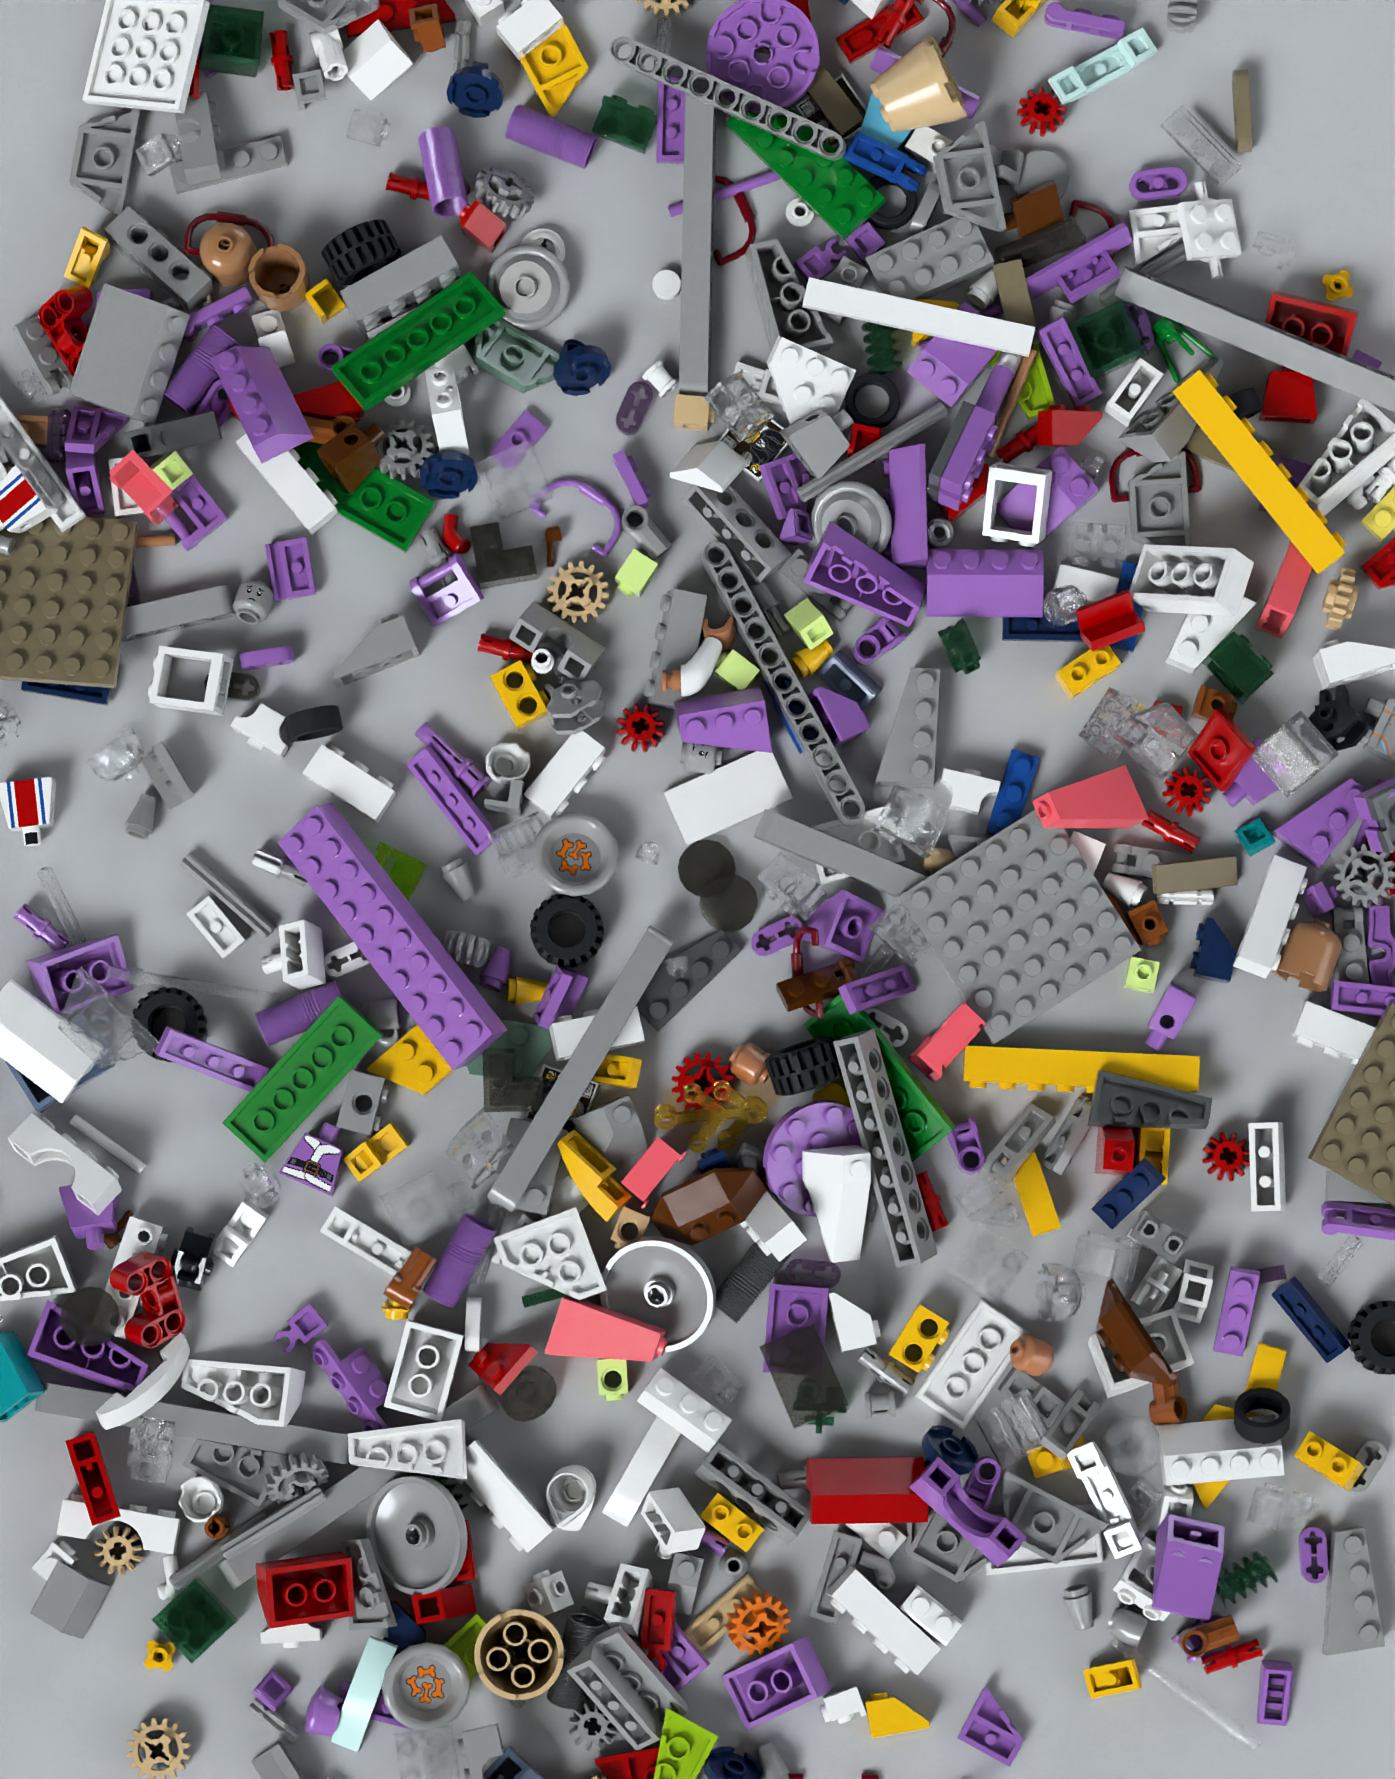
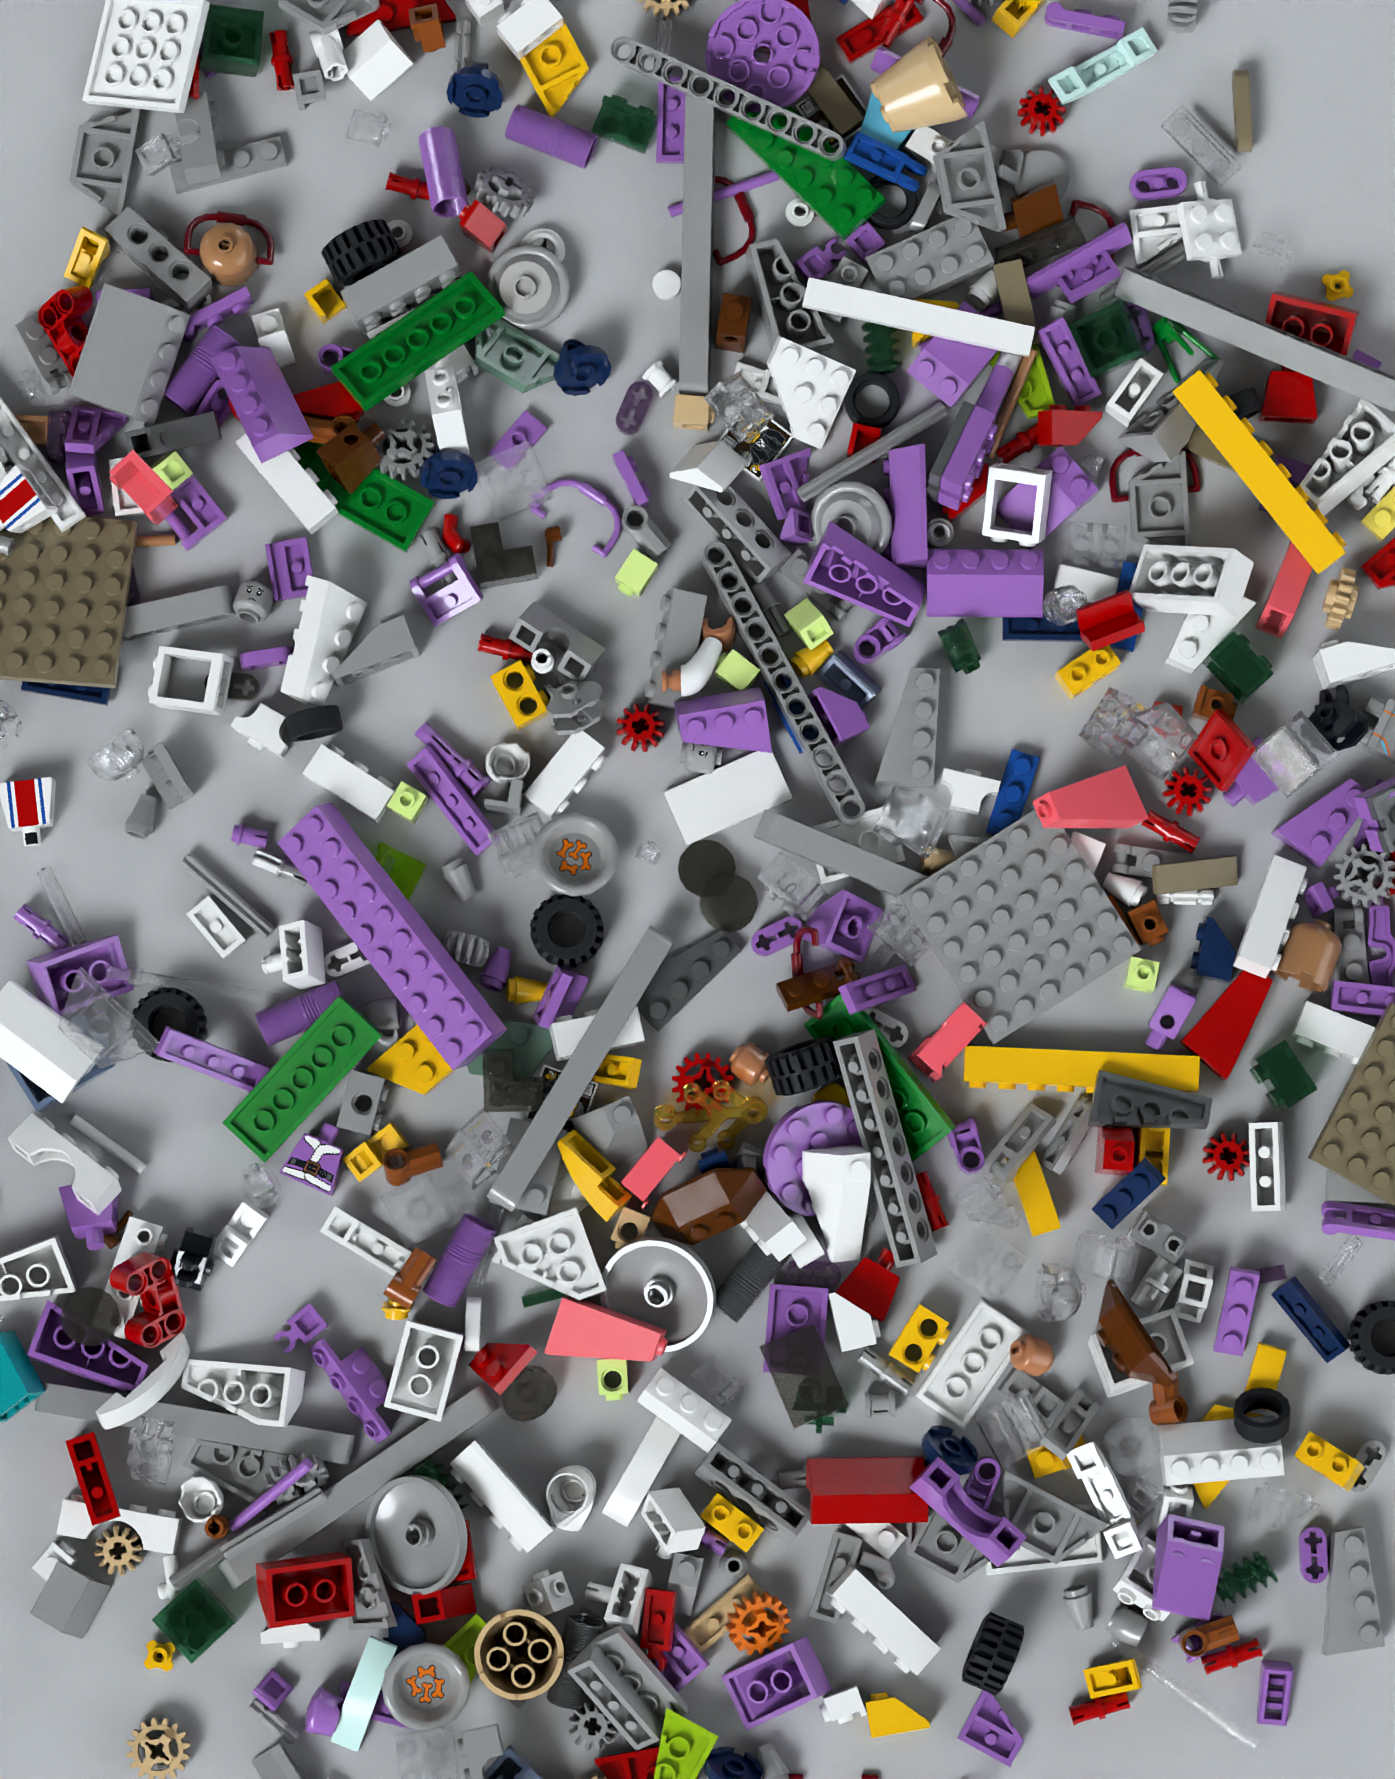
(249, 836): none -> medium lavender pin
(271, 1494): none -> medium lavender bar
(276, 271): medium nougat cylinder -> none
(321, 641): none -> white wedge
(406, 237): none -> white plate
(407, 802): none -> yellowish green brick
(410, 1162): none -> dark orange piece
(419, 1448): white wing -> none
(587, 584): tan gear -> none
(677, 963): clear hinge -> none
(733, 322): none -> reddish brown torso
(808, 1250): none -> white beam
(818, 440): light grey torso -> none
(871, 1285): none -> red torso
(931, 1614): white brick -> none
(993, 1653): none -> black tyre
(1099, 1707): none -> red pin
(1227, 1023): none -> red slope
(1254, 836): teal tile -> none
(1282, 1076): none -> clear green brick

